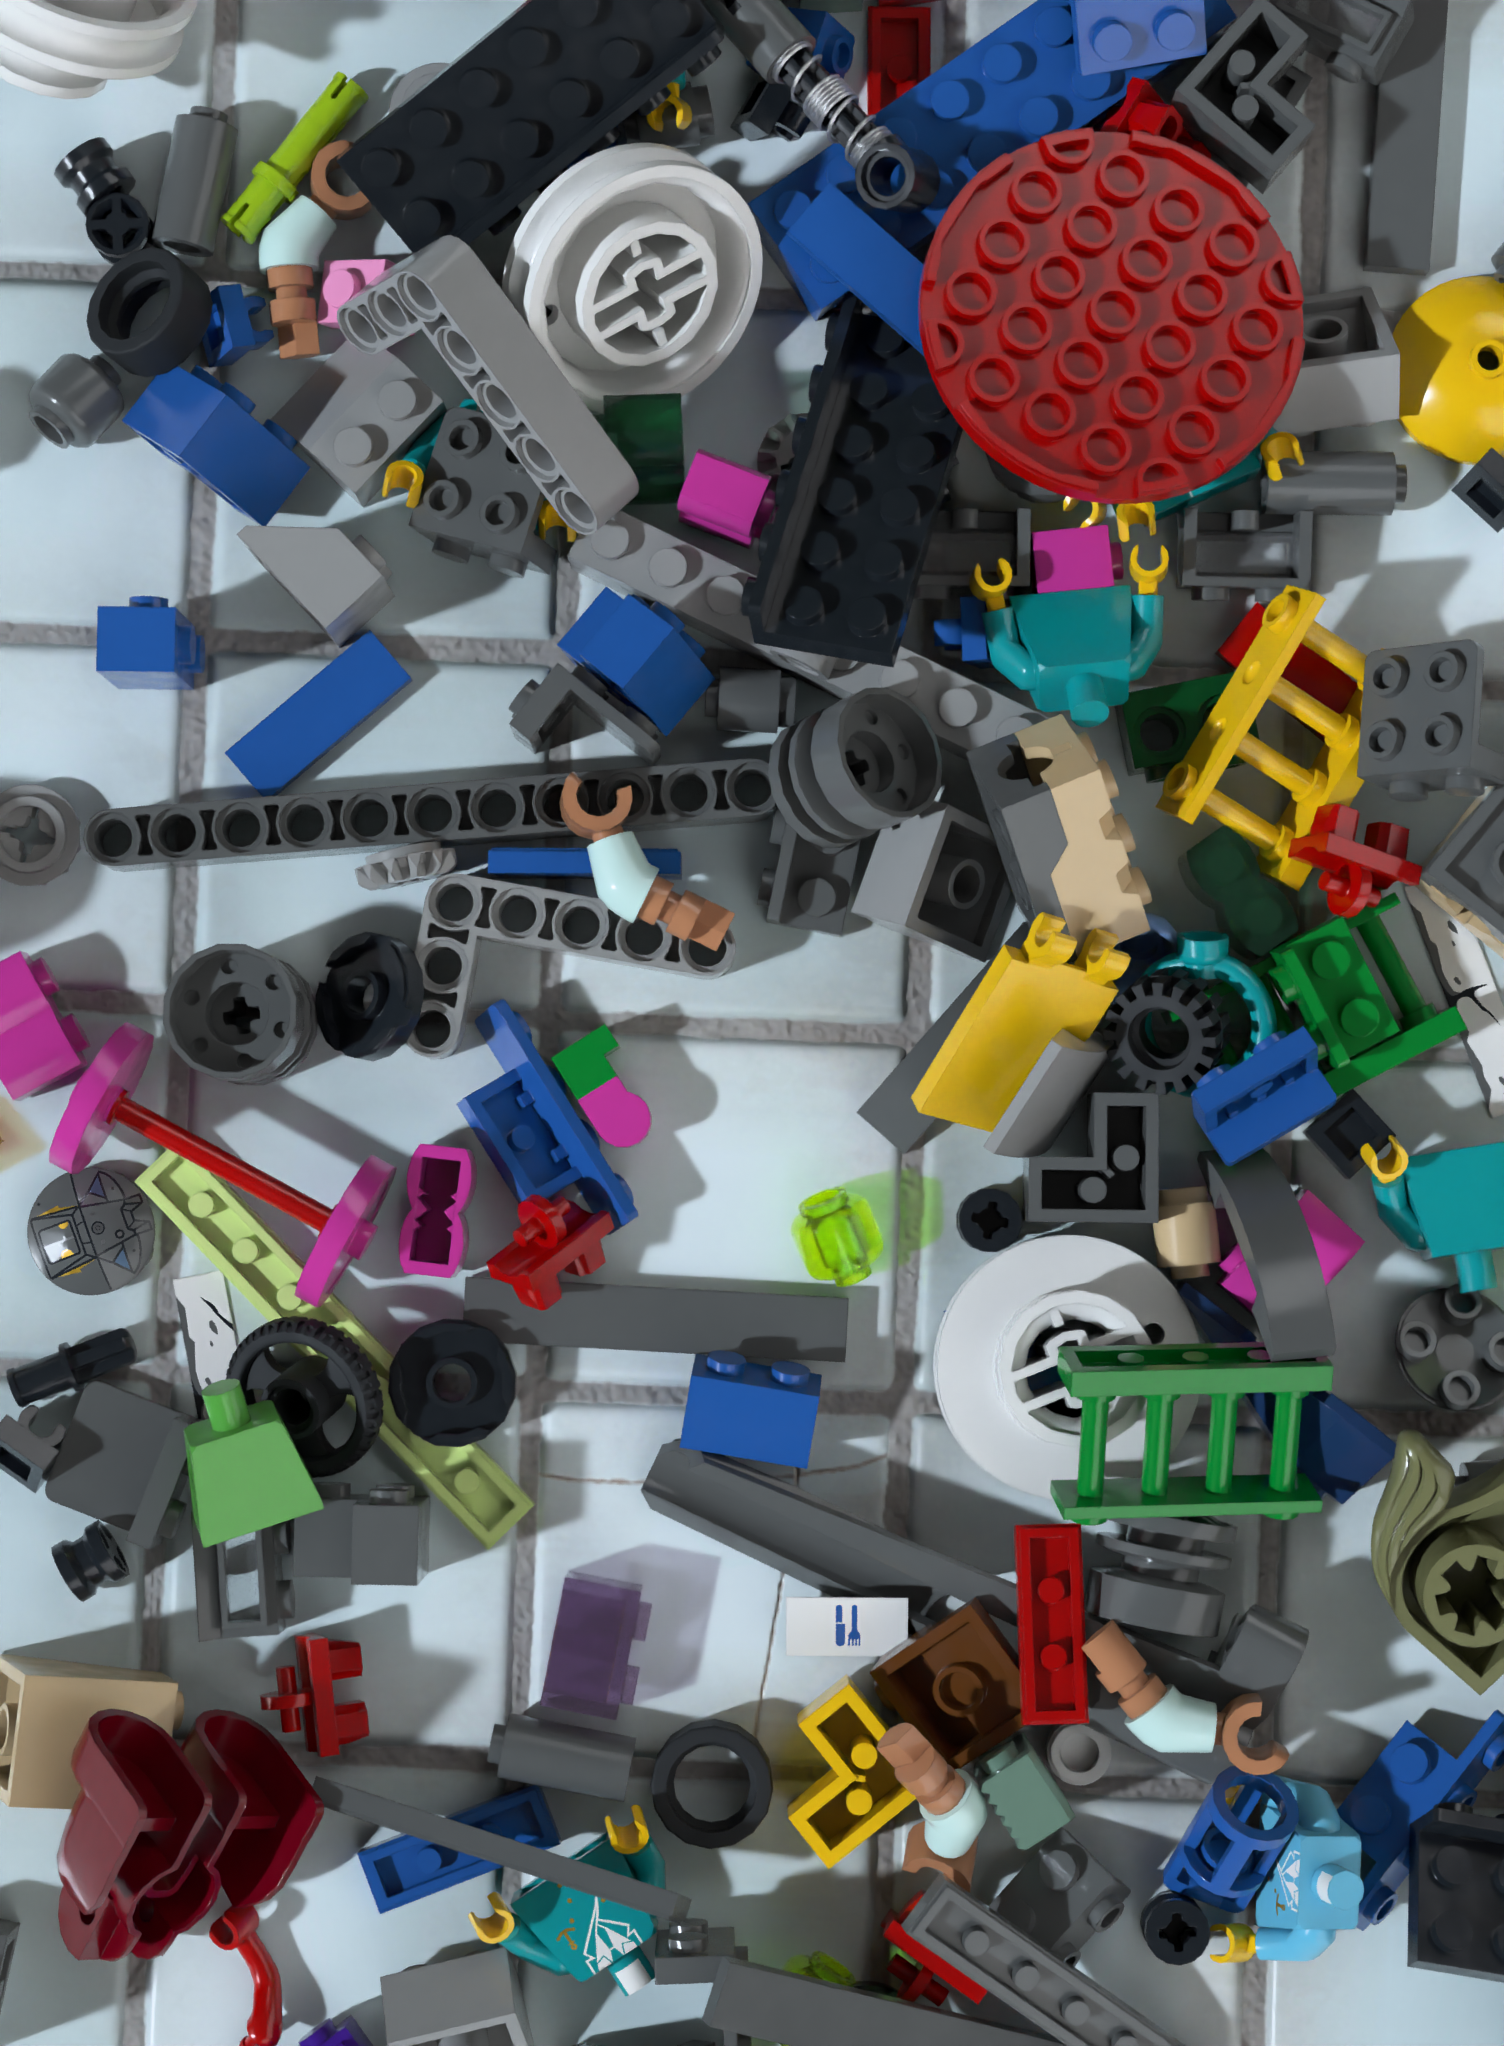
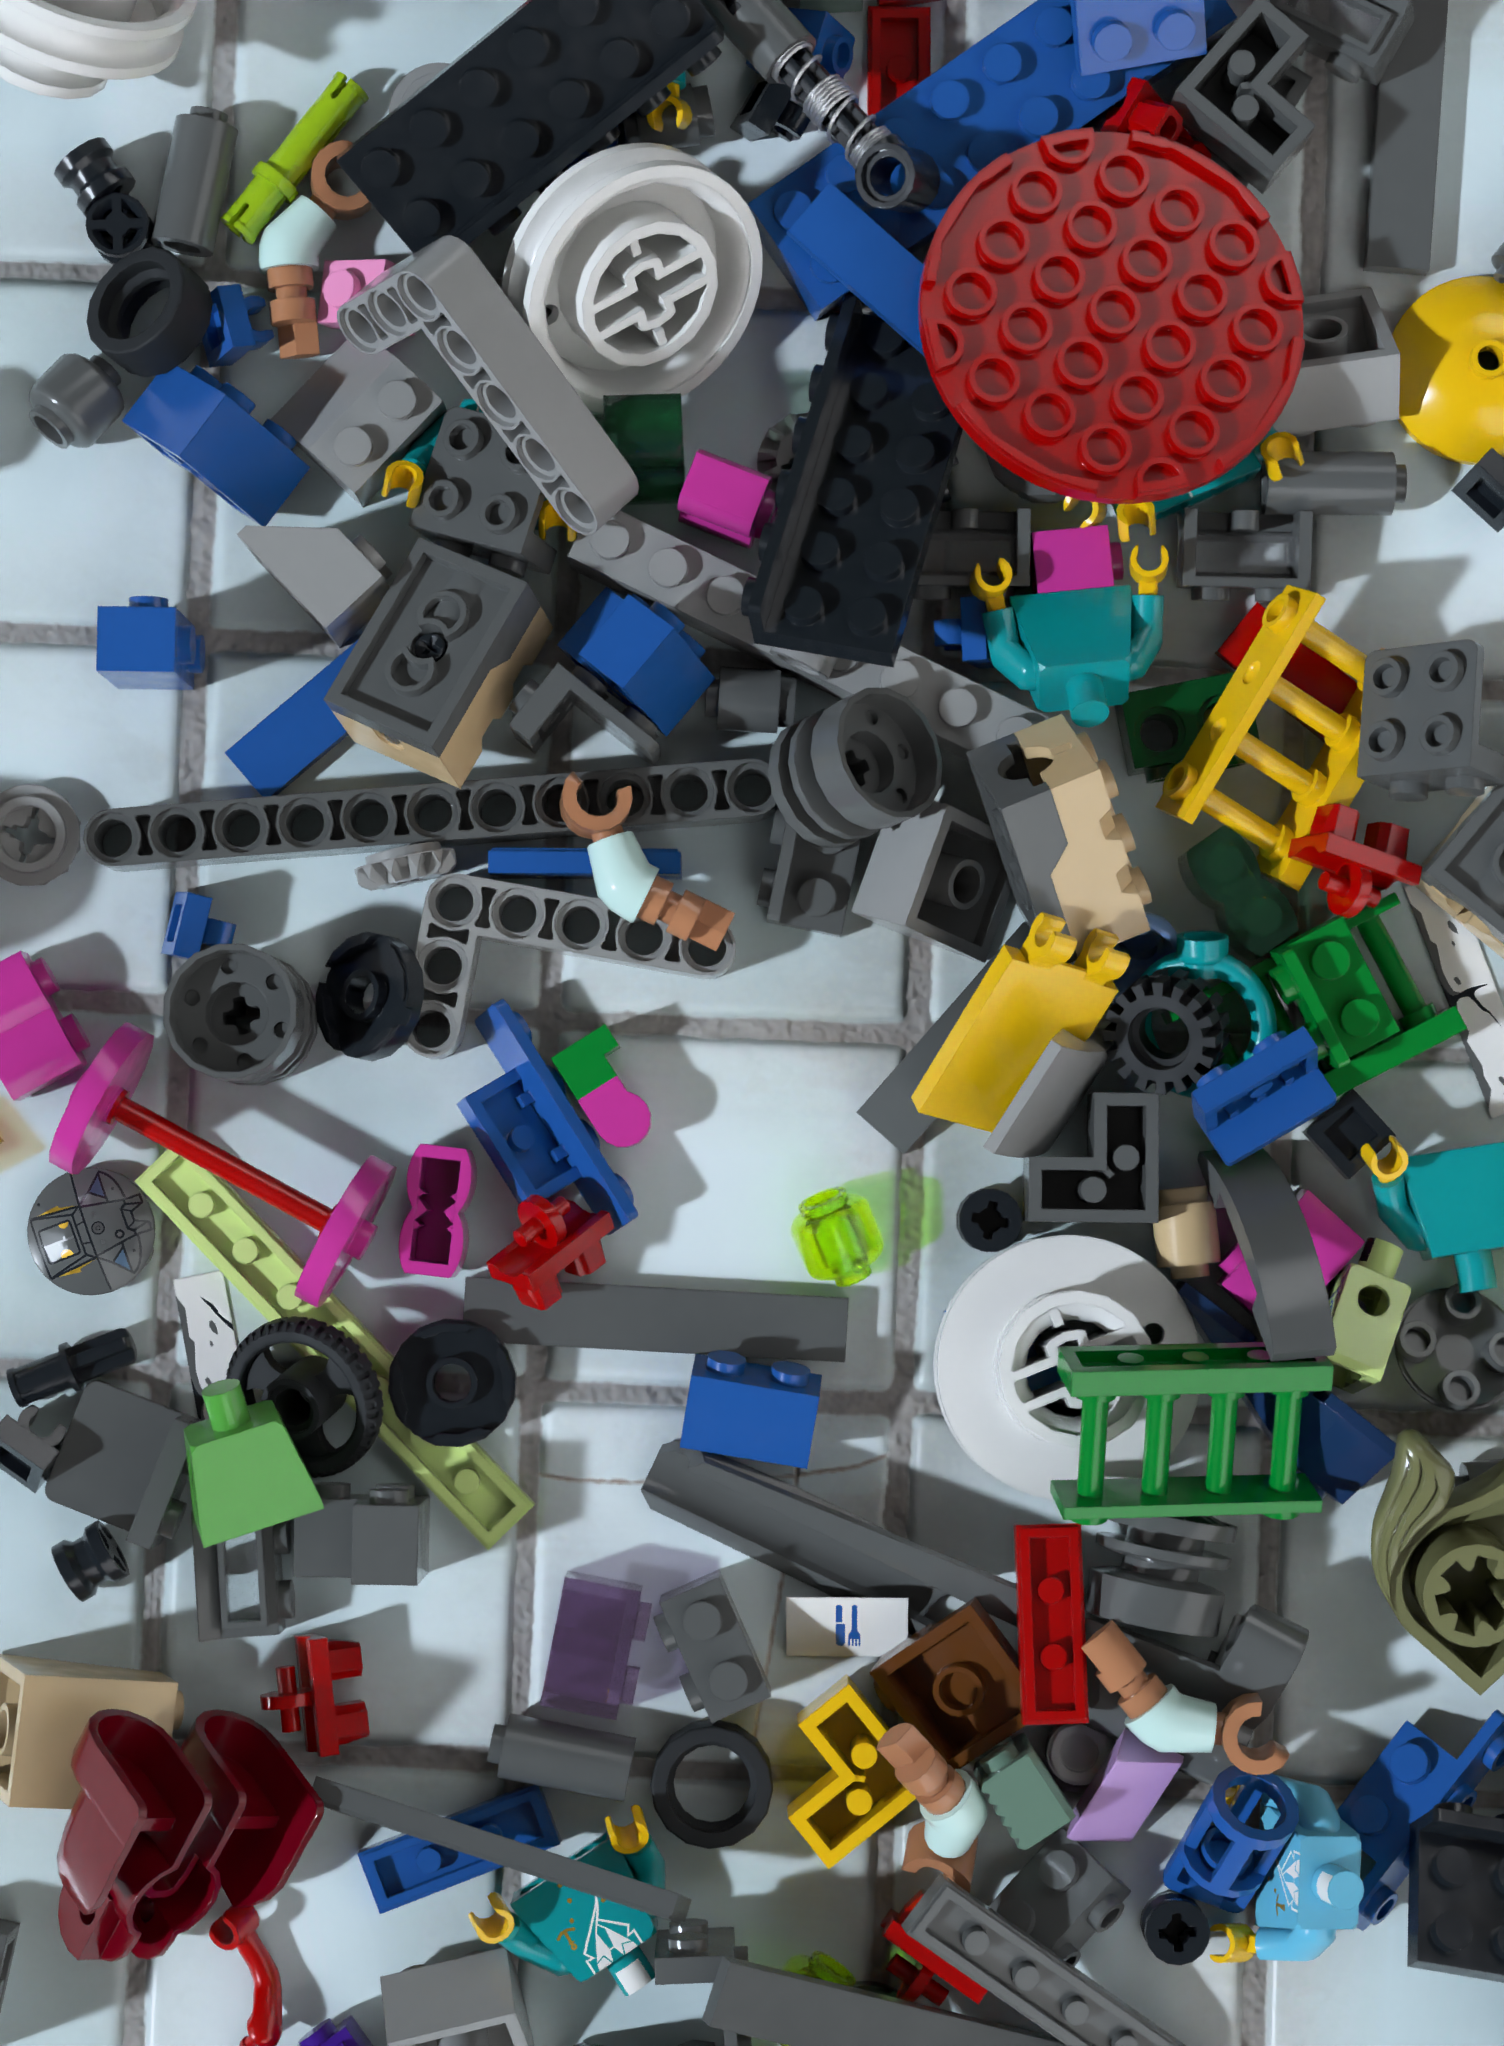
(191, 927): none -> blue tile
(438, 661): none -> dark grey piece
(714, 1645): none -> dark grey brick
(1123, 1791): none -> lavender slope
(1362, 1337): none -> yellowish green torso

